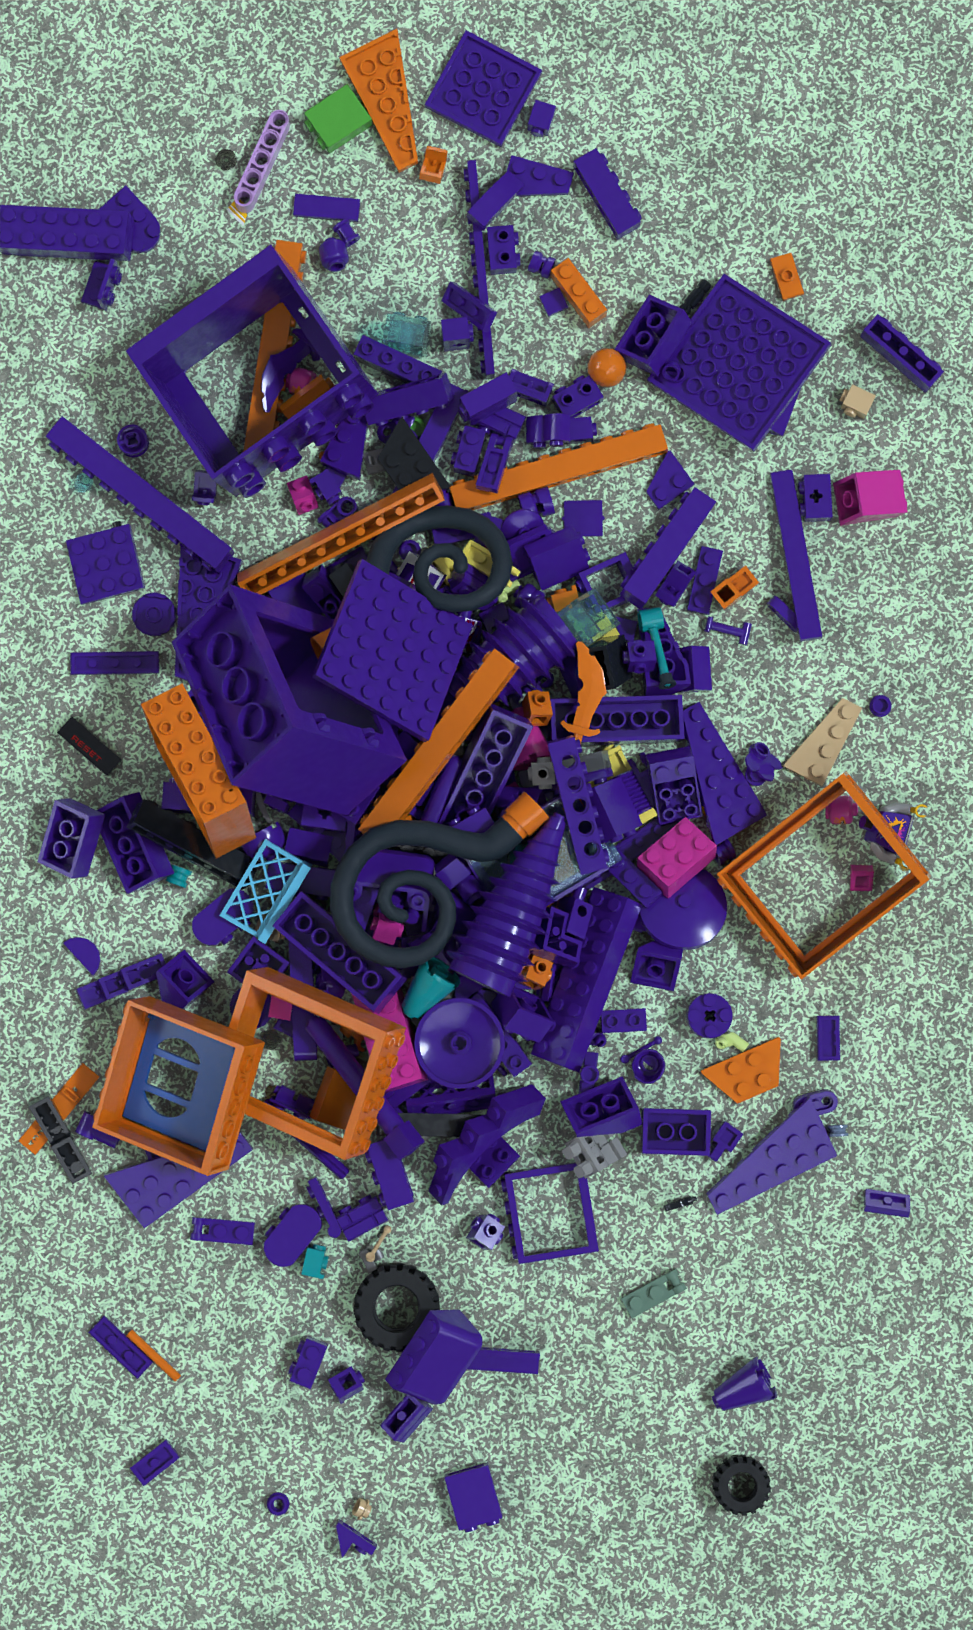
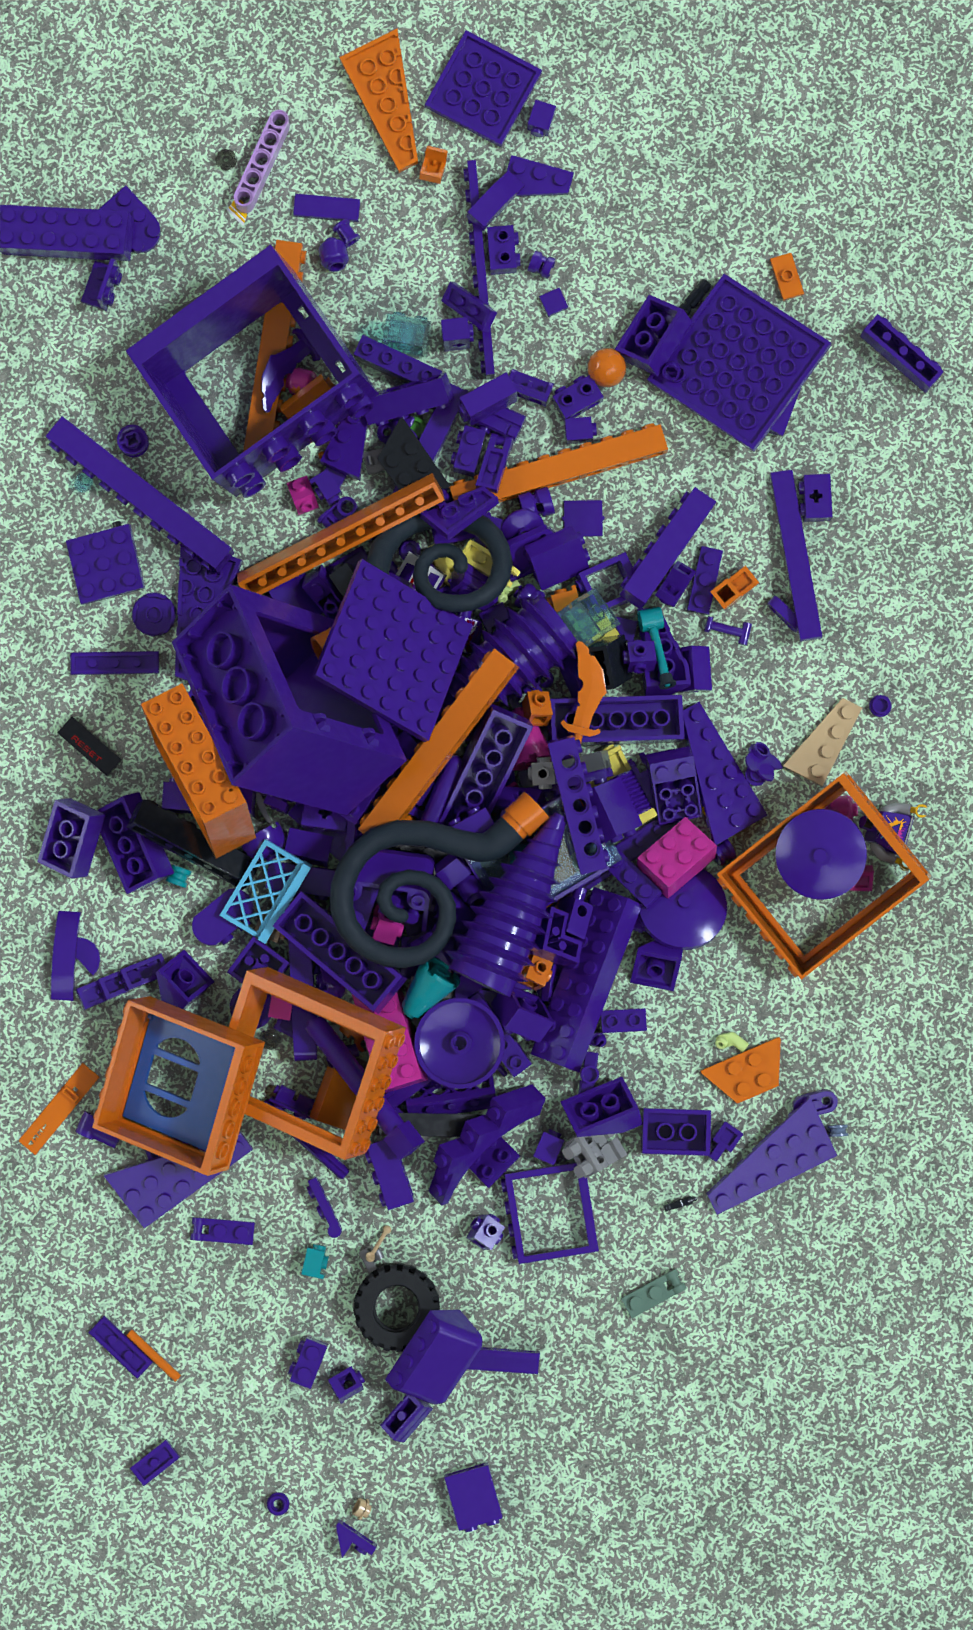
(59, 1137): black slope -> none
(65, 955): none -> dark purple slope
(204, 488): dark purple bracket -> none
(292, 1234): dark purple brick -> none
(337, 119): bright green brick -> none
(362, 1217): dark purple brick -> none
(457, 515): none -> dark purple wing
(547, 430): dark purple brick -> none
(549, 1146): none -> dark purple brick
(578, 293): orange brick -> none
(607, 194): dark purple brick -> none
(625, 1058): dark purple hinge -> none
(654, 1060): dark purple hair -> none
(668, 482): dark purple wing -> none
(696, 1017): dark purple brick -> none
(731, 1467): black tyre -> none
(745, 1387): dark purple cone -> none
(821, 854): none -> dark purple dish
(828, 1038): dark purple plate -> none
(856, 401): tan brick -> none
(870, 496): dark pink slope -> none
(887, 1203): dark purple plate -> none

